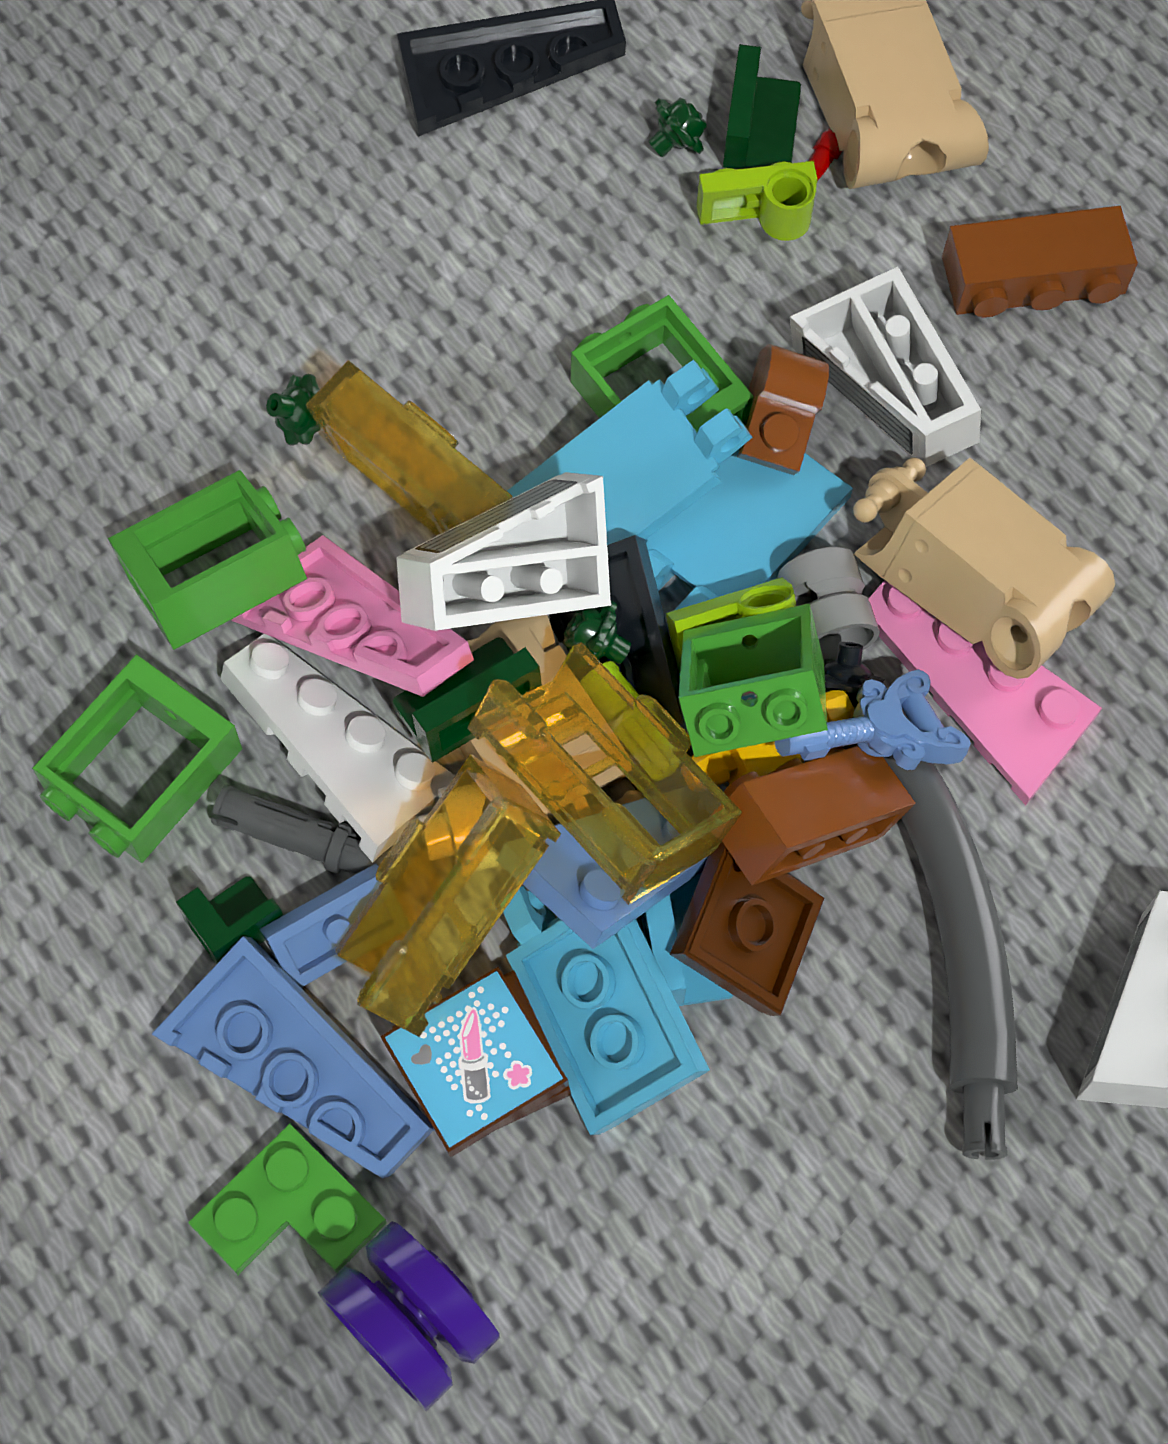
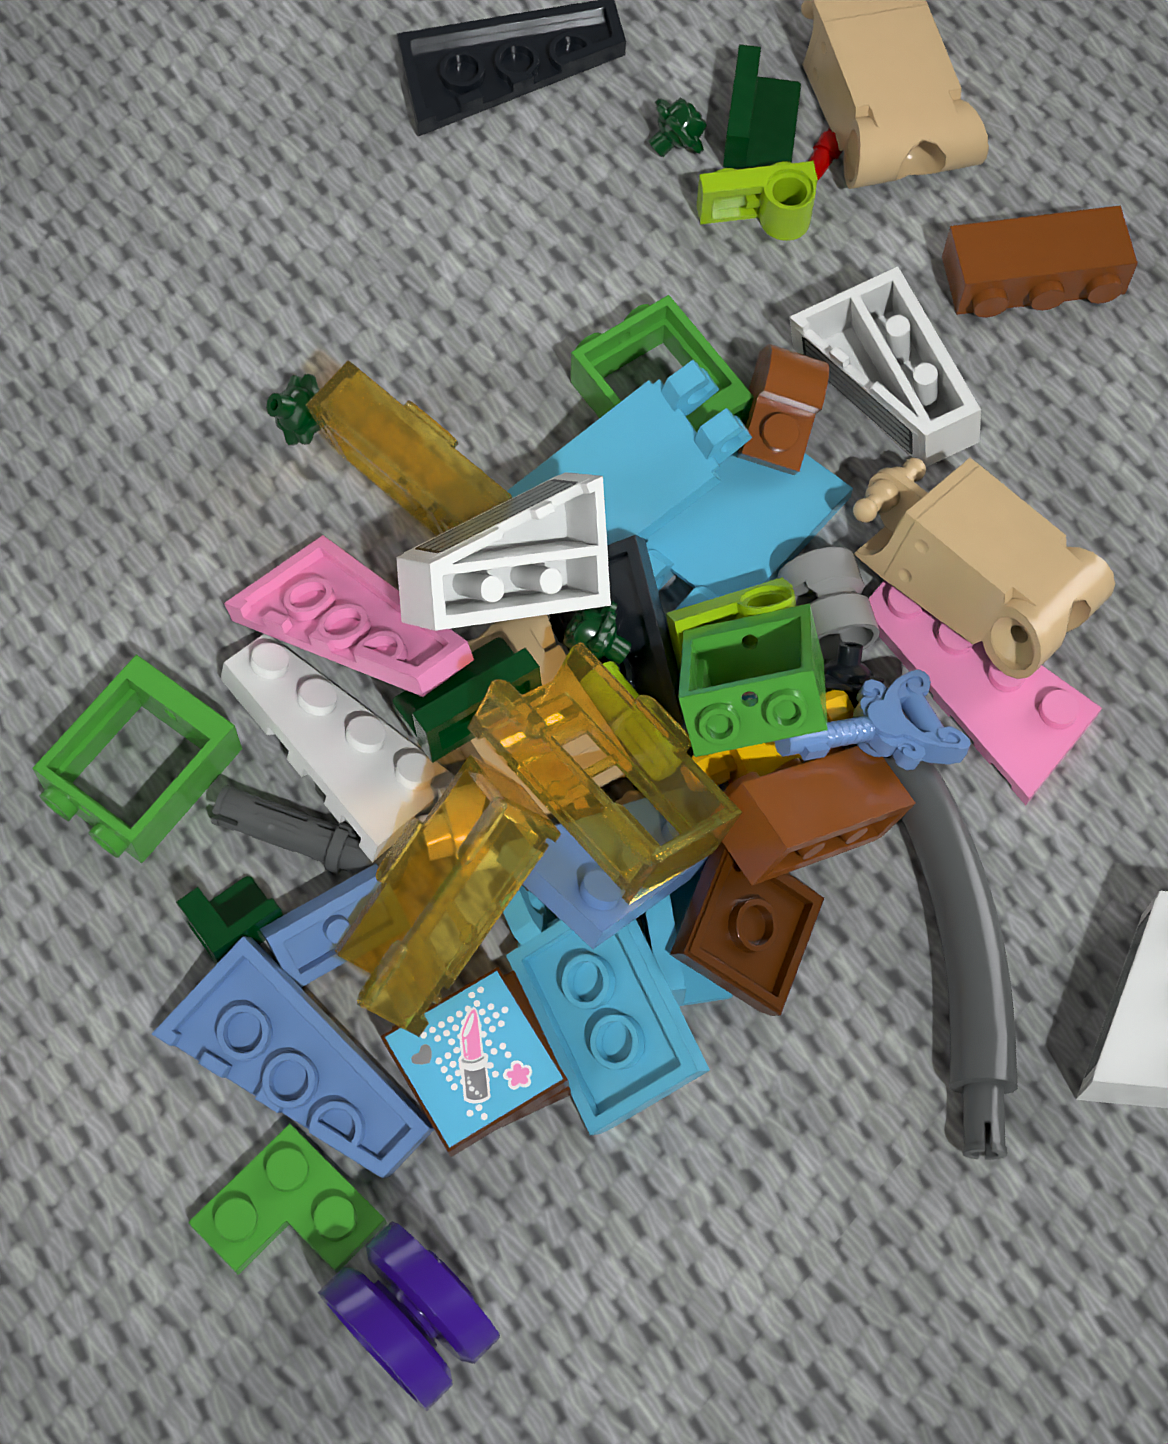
(195, 528): bright green window -> none

